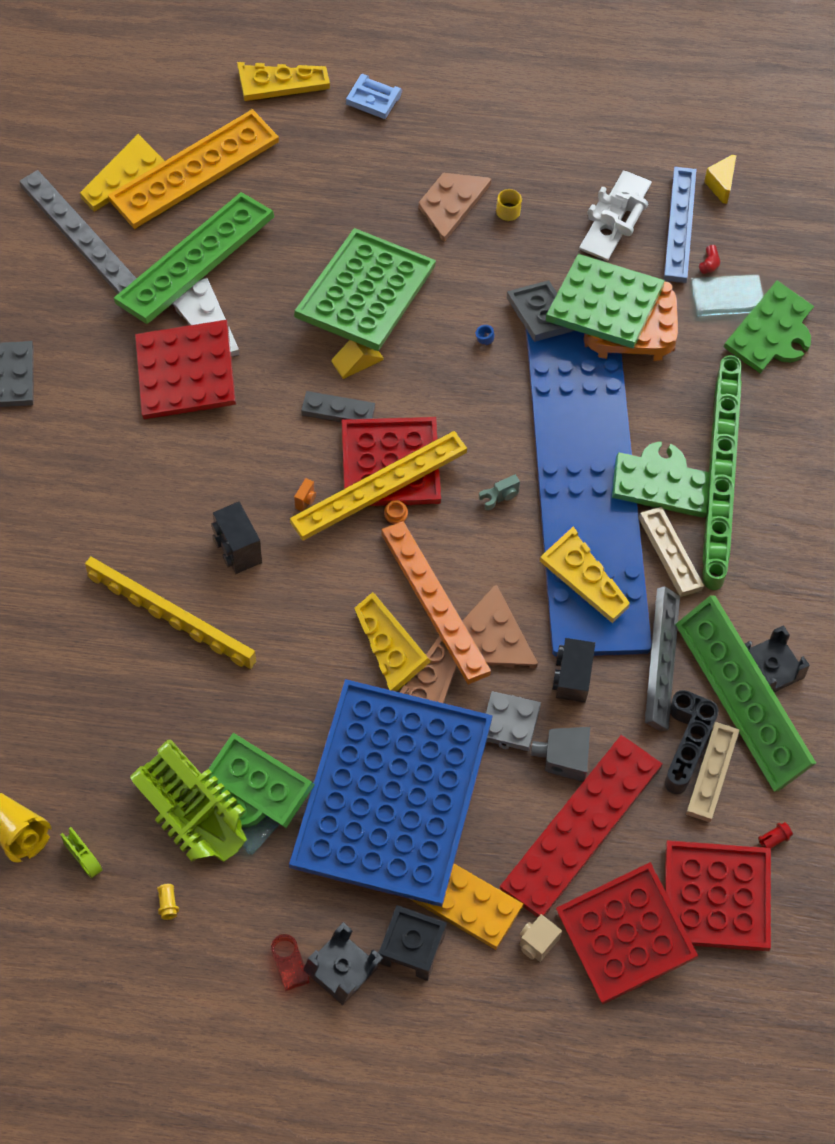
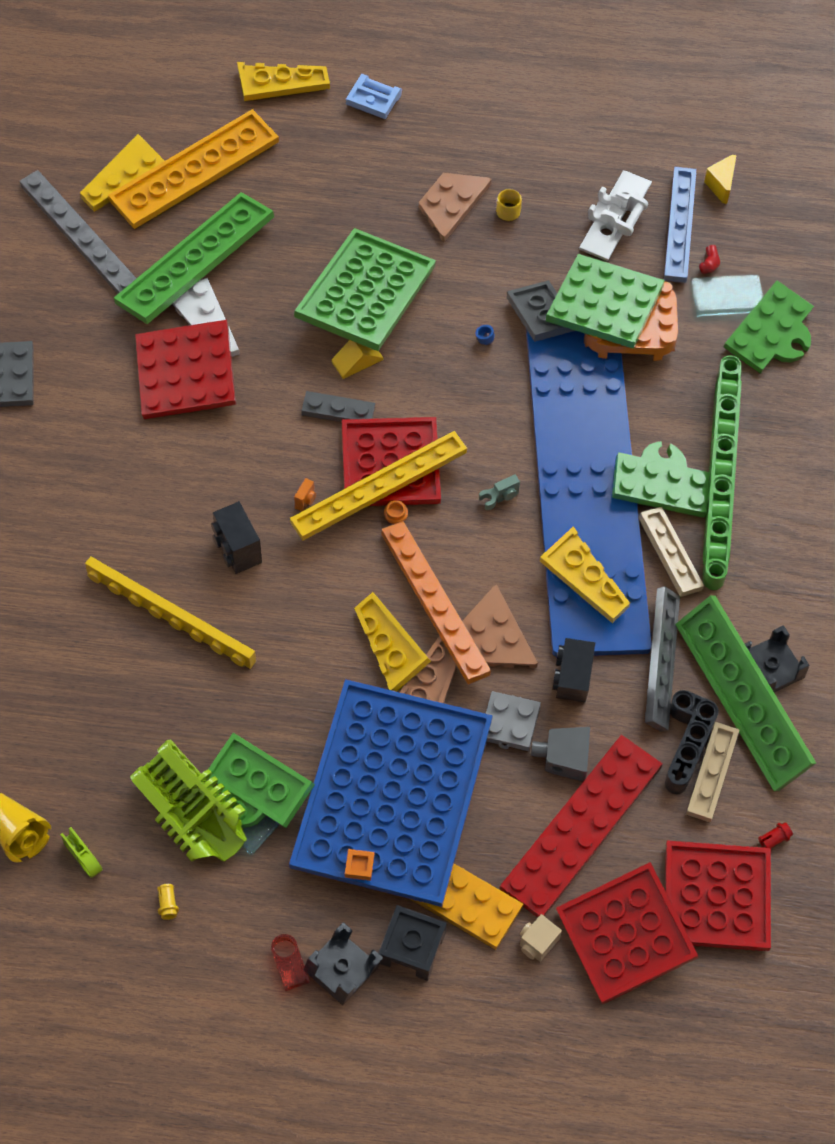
(359, 864): none -> orange plate

